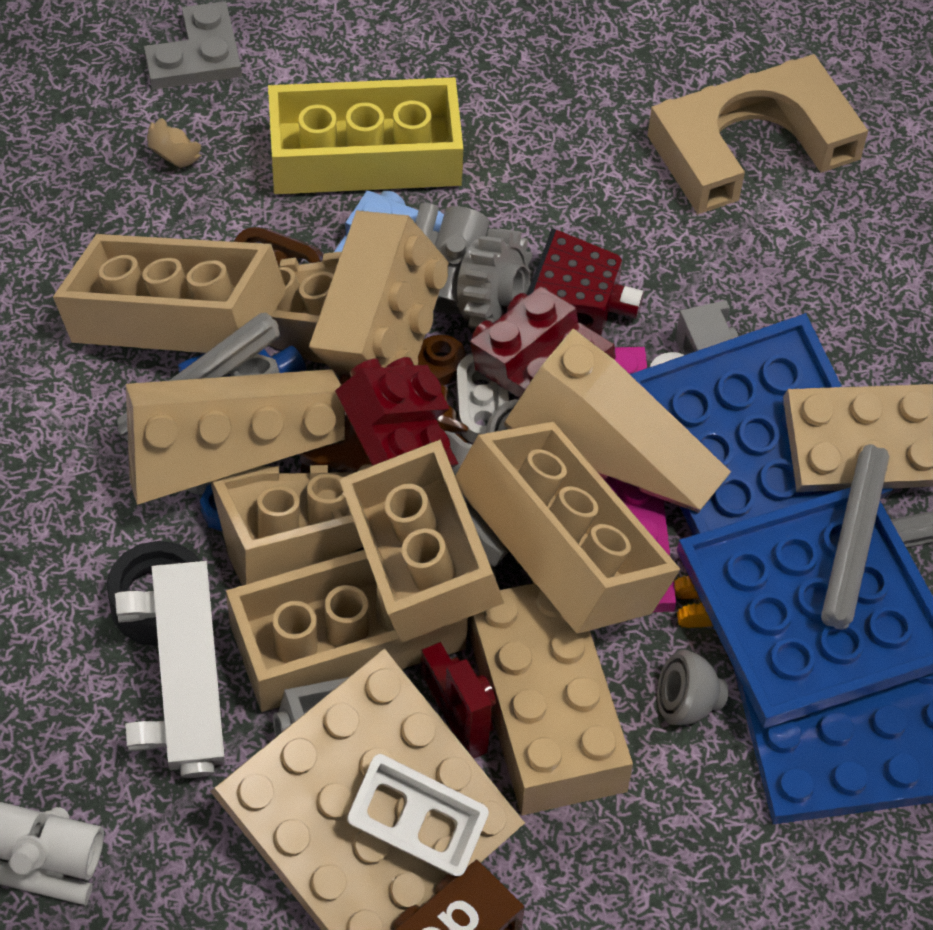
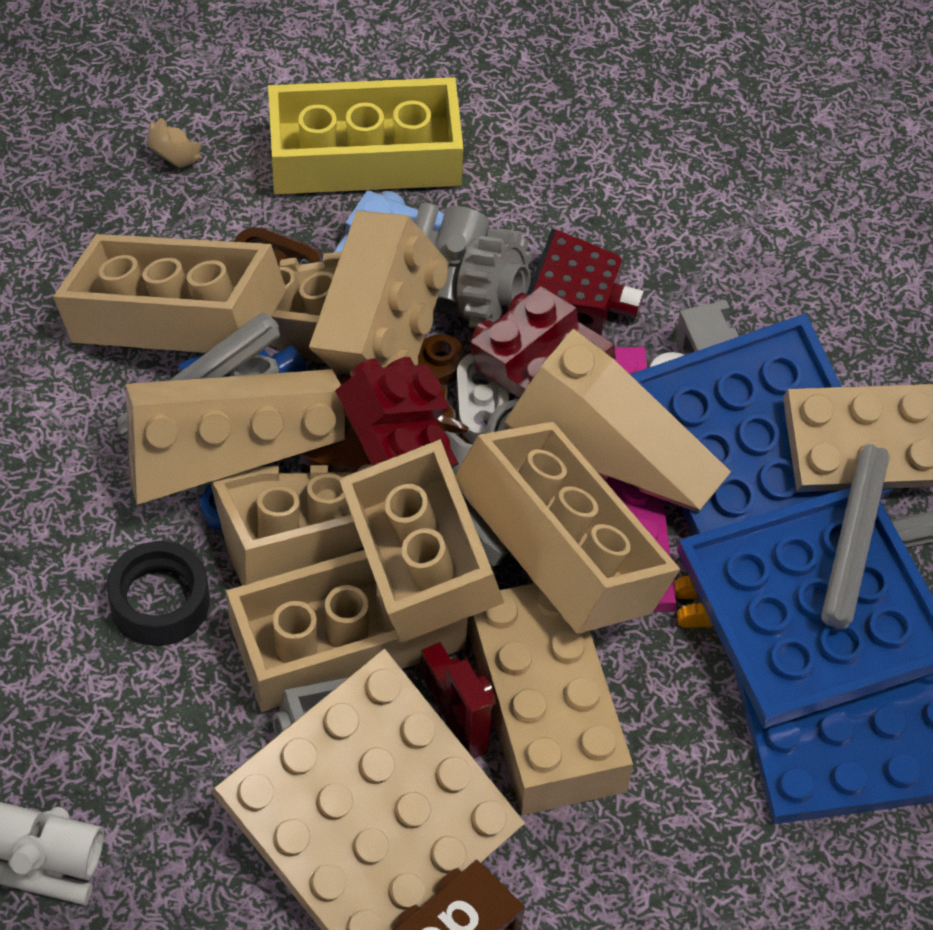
(186, 667): white brick -> none
(205, 55): light grey plate -> none
(420, 796): white piece -> none
(689, 689): light grey brick -> none
(791, 95): tan arch -> none

